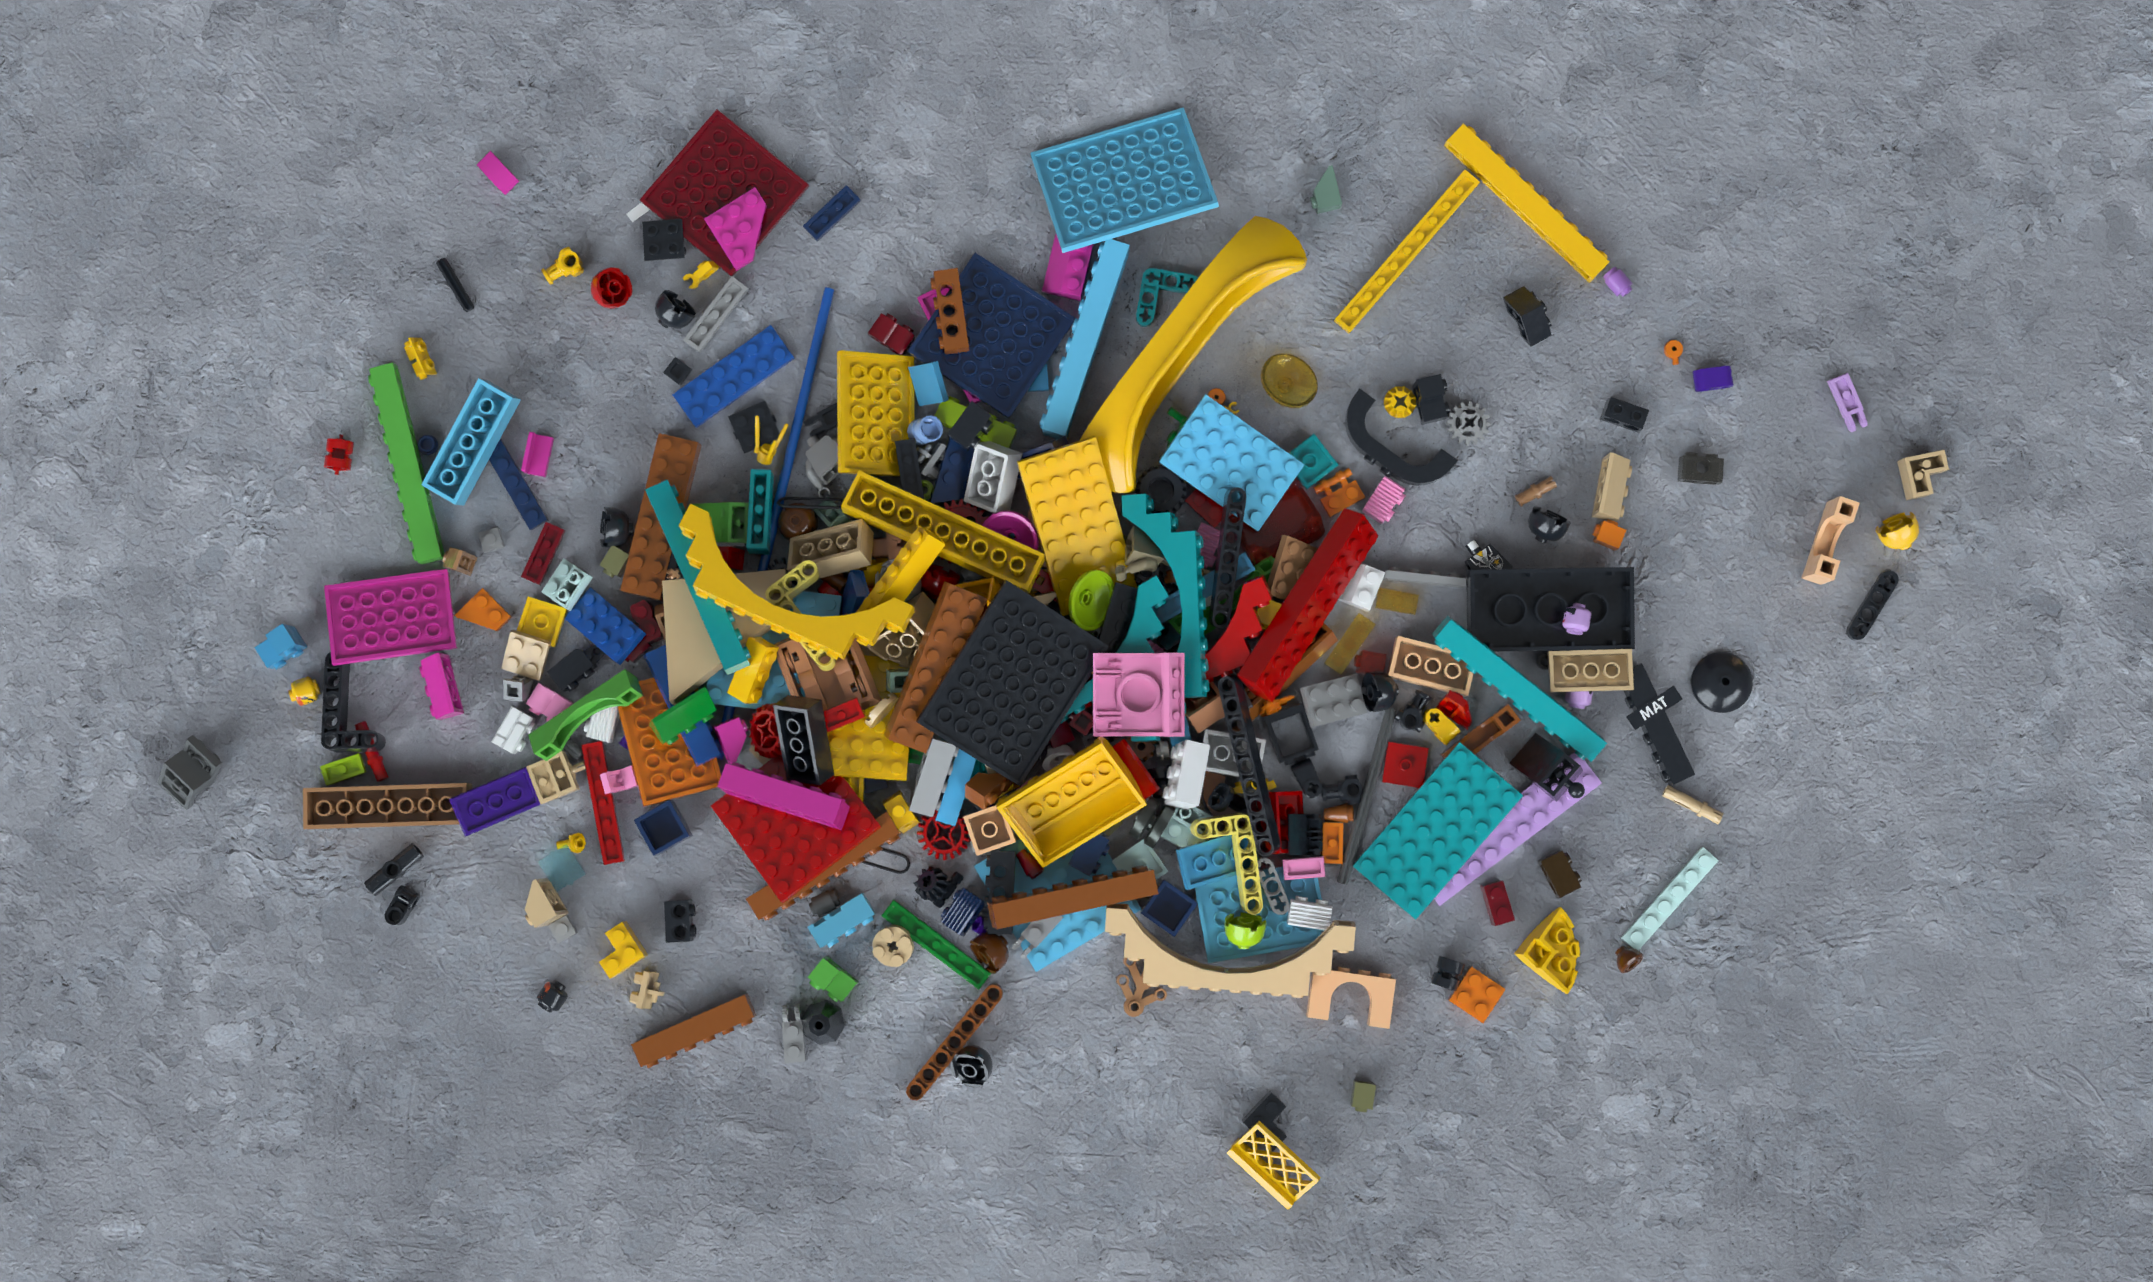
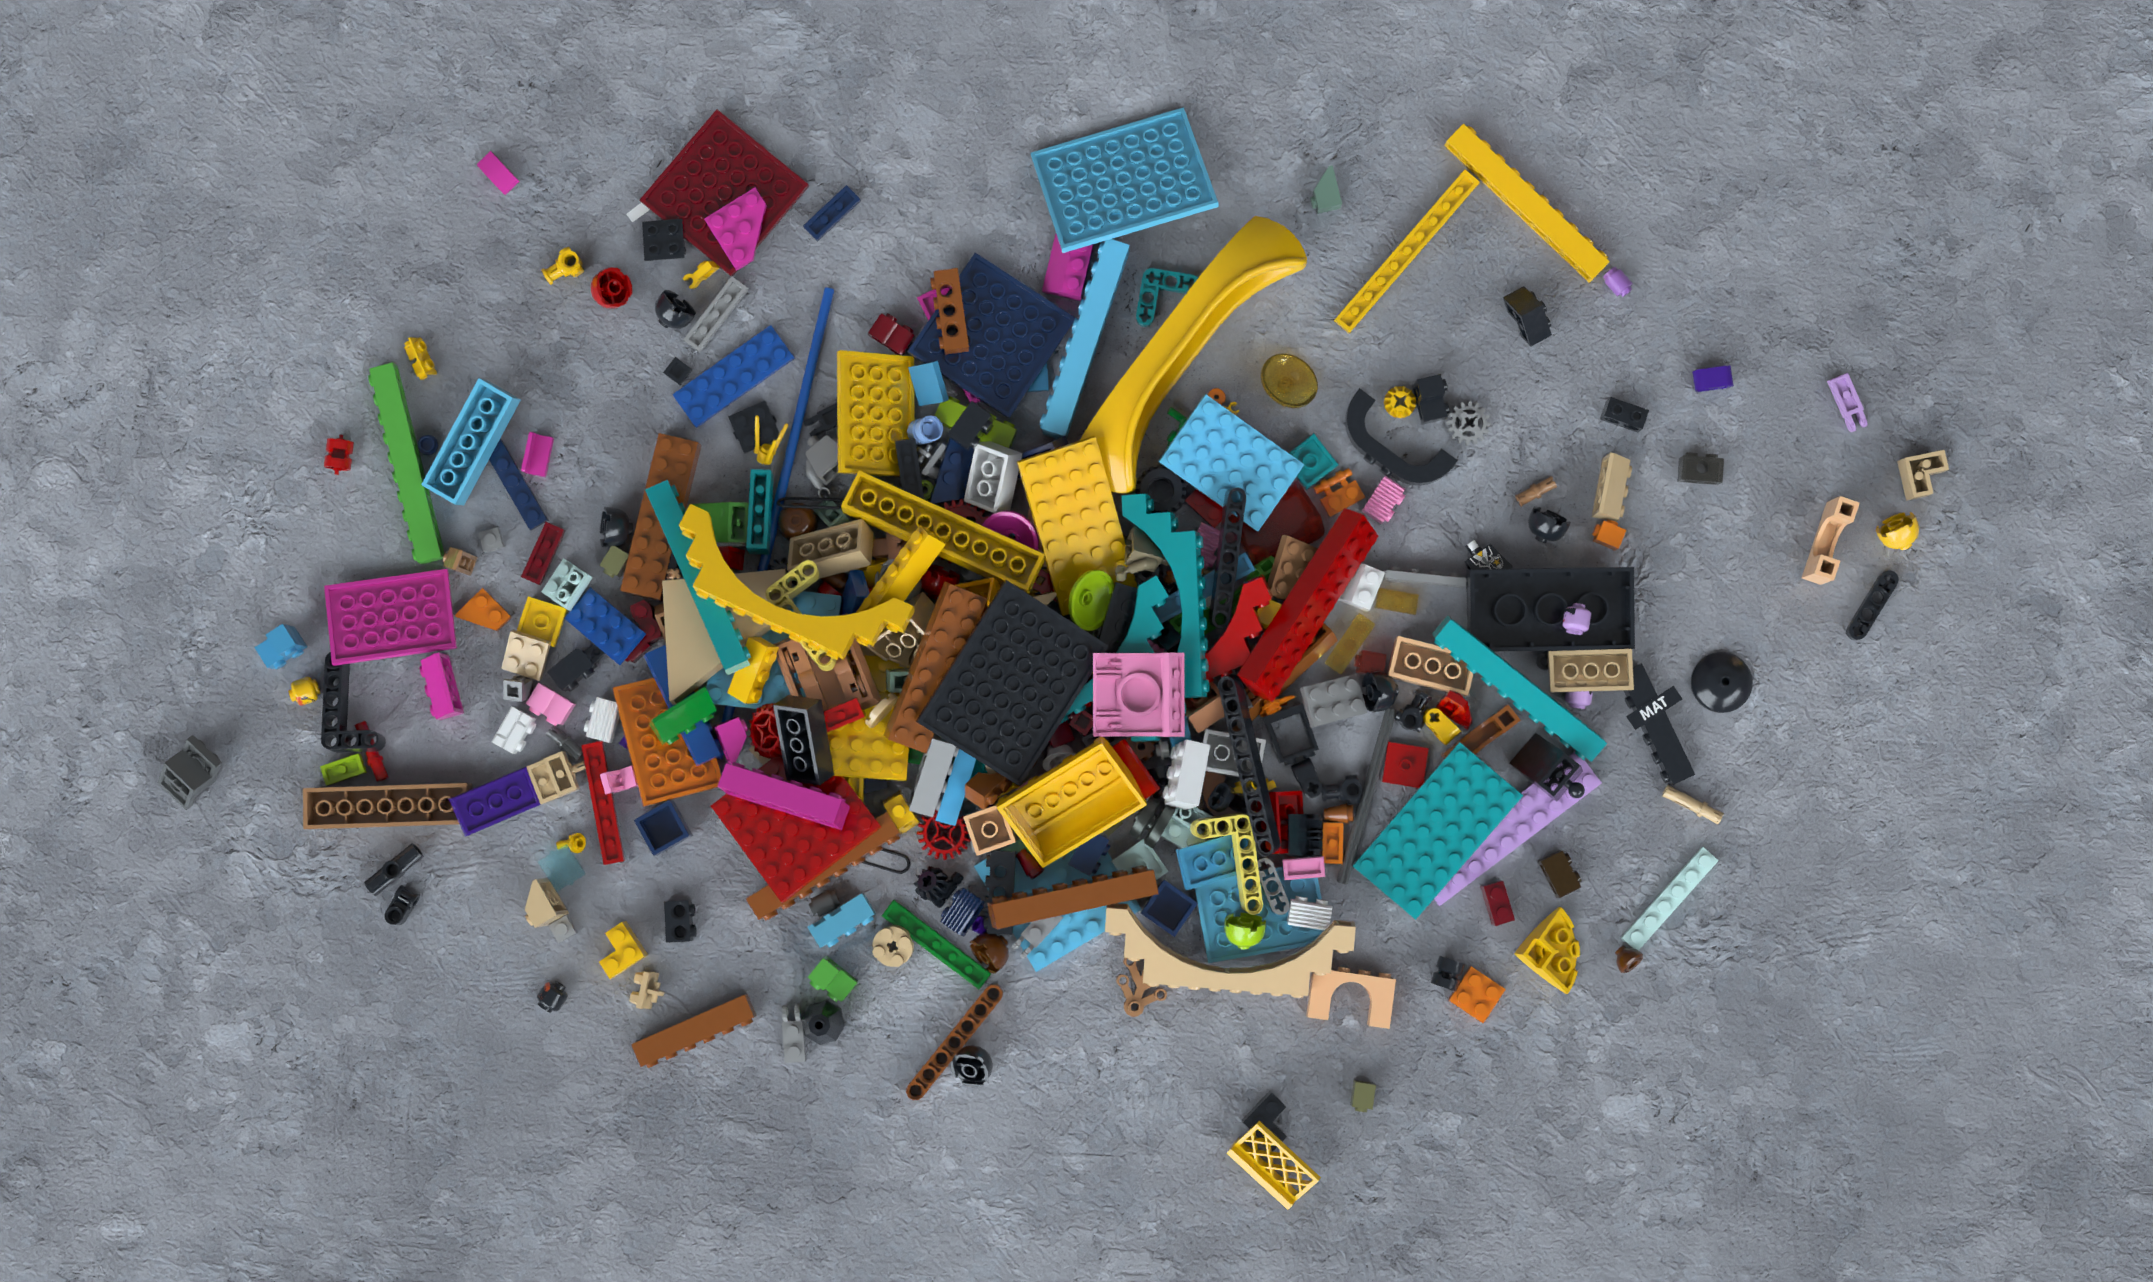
(455, 284): black axle -> none
(554, 734): bright green arch -> none
(1673, 354): orange piece -> none

